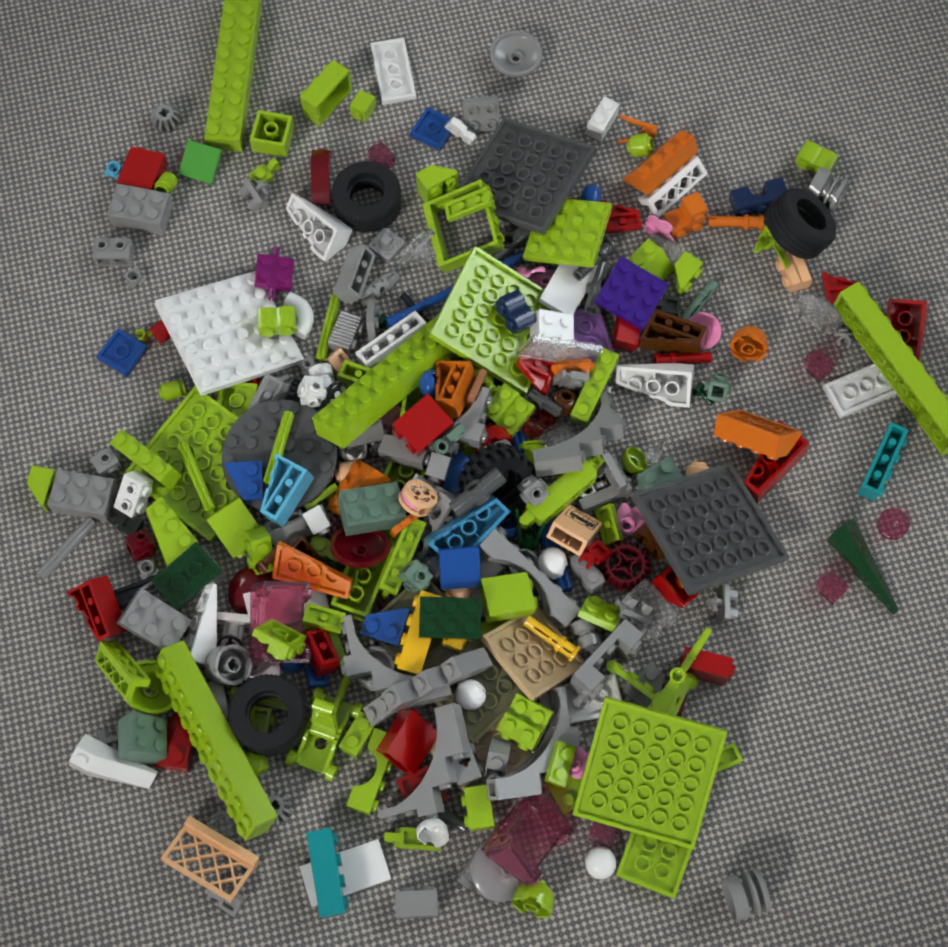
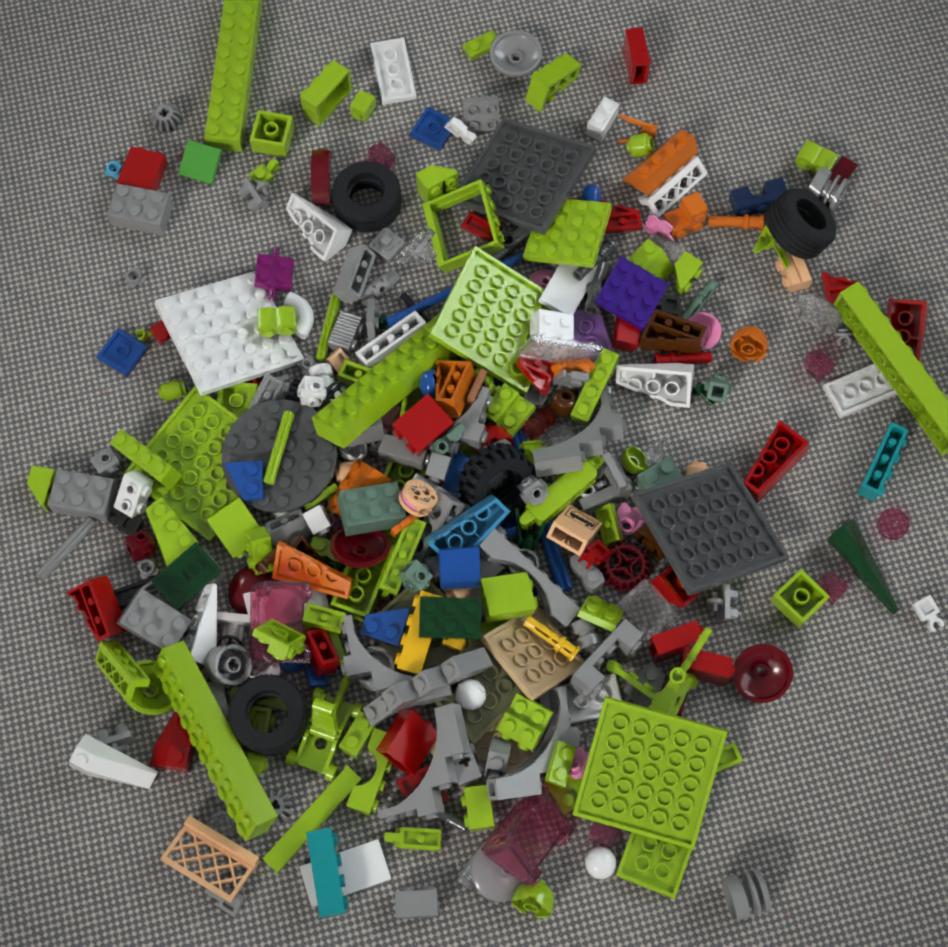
(113, 251): light grey brick -> none
(142, 738): sand green brick -> none
(166, 182): lime brick -> none
(196, 476): lime axle -> none
(285, 490): medium azure wedge -> none
(312, 819): none -> lime tile
(433, 831): white hair -> none
(469, 204): lime hinge -> none
(477, 492): dark grey piece -> none
(478, 226): none -> red tile
(480, 45): none -> lime plate
(515, 312): dark blue brick -> none
(527, 272): bright pink plate -> none
(545, 402): dark grey axle -> none
(551, 79): none -> lime wedge
(552, 562): white hair -> none
(633, 613): light grey hips -> none
(636, 56): none -> red brick
(673, 641): none -> red brick
(756, 433): orange slope -> none
(771, 681): none -> dark red dish
(799, 598): none -> lime brick
(844, 168): none -> dark red tile
(926, 610): none -> white plate

